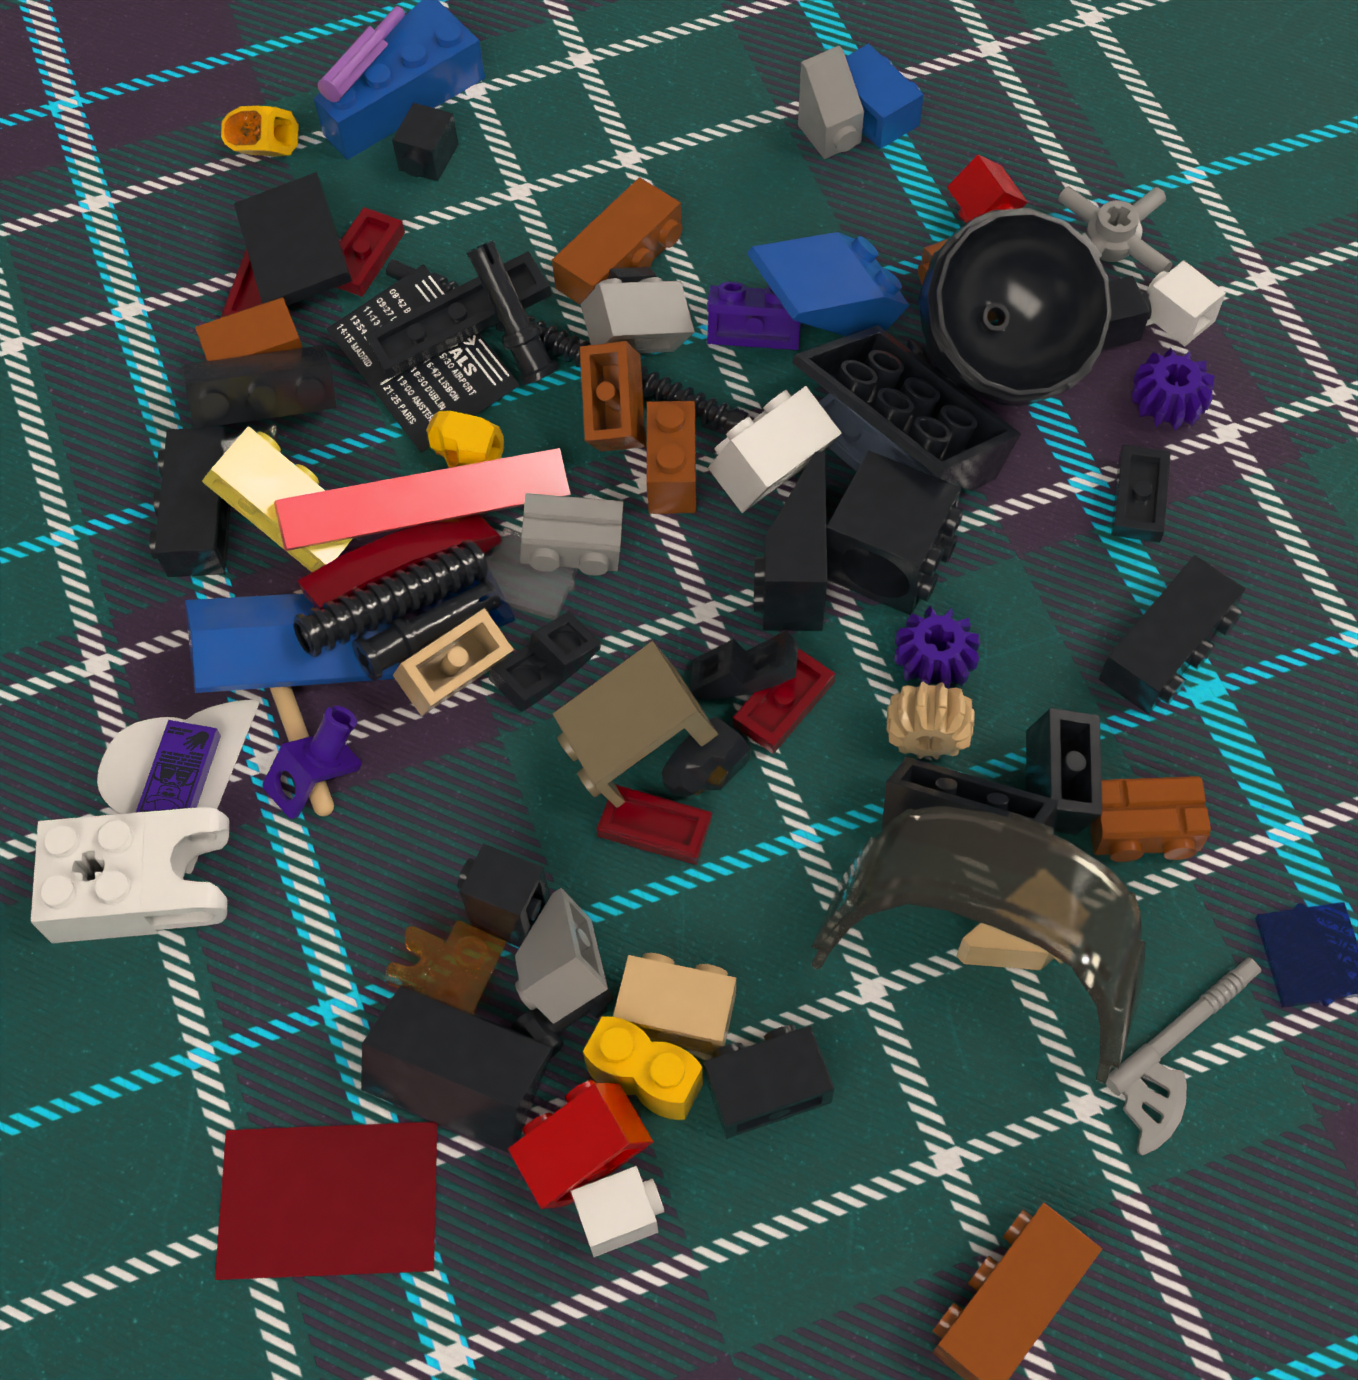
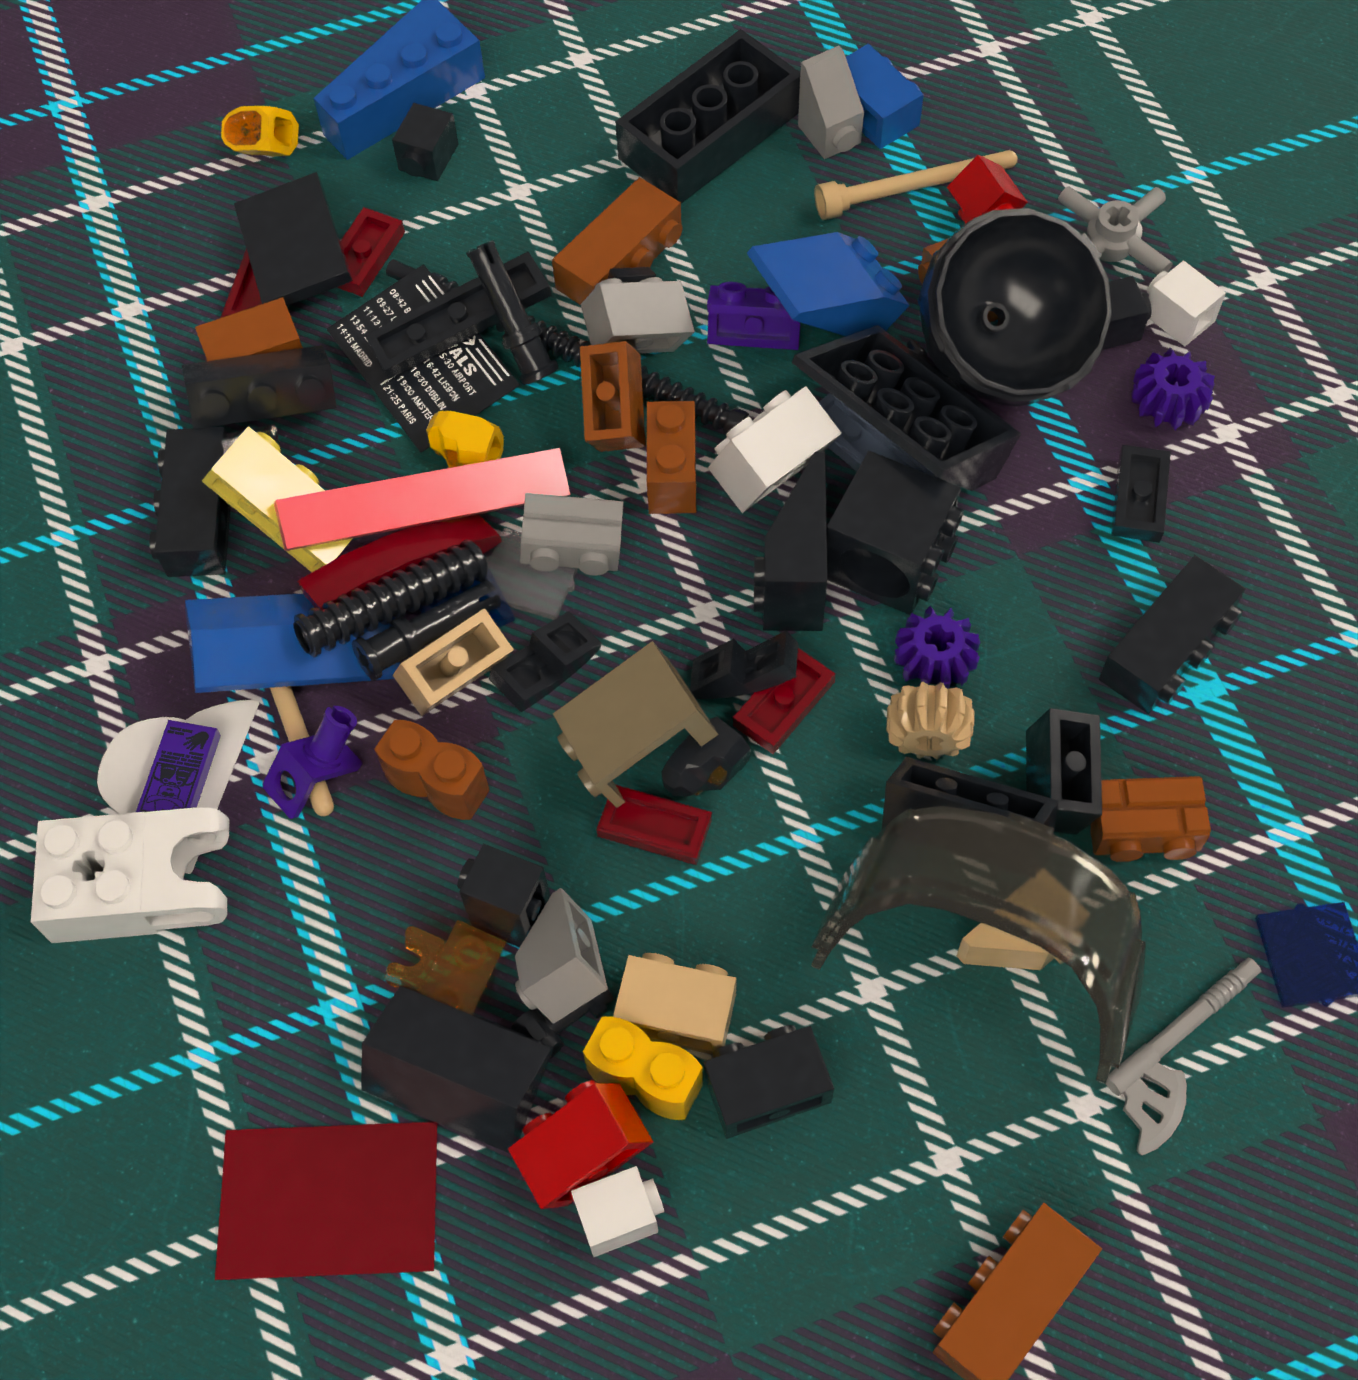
(358, 57): medium lavender axle -> none
(432, 769): none -> dark orange brick
(708, 116): none -> black brick
(835, 198): none -> tan piece

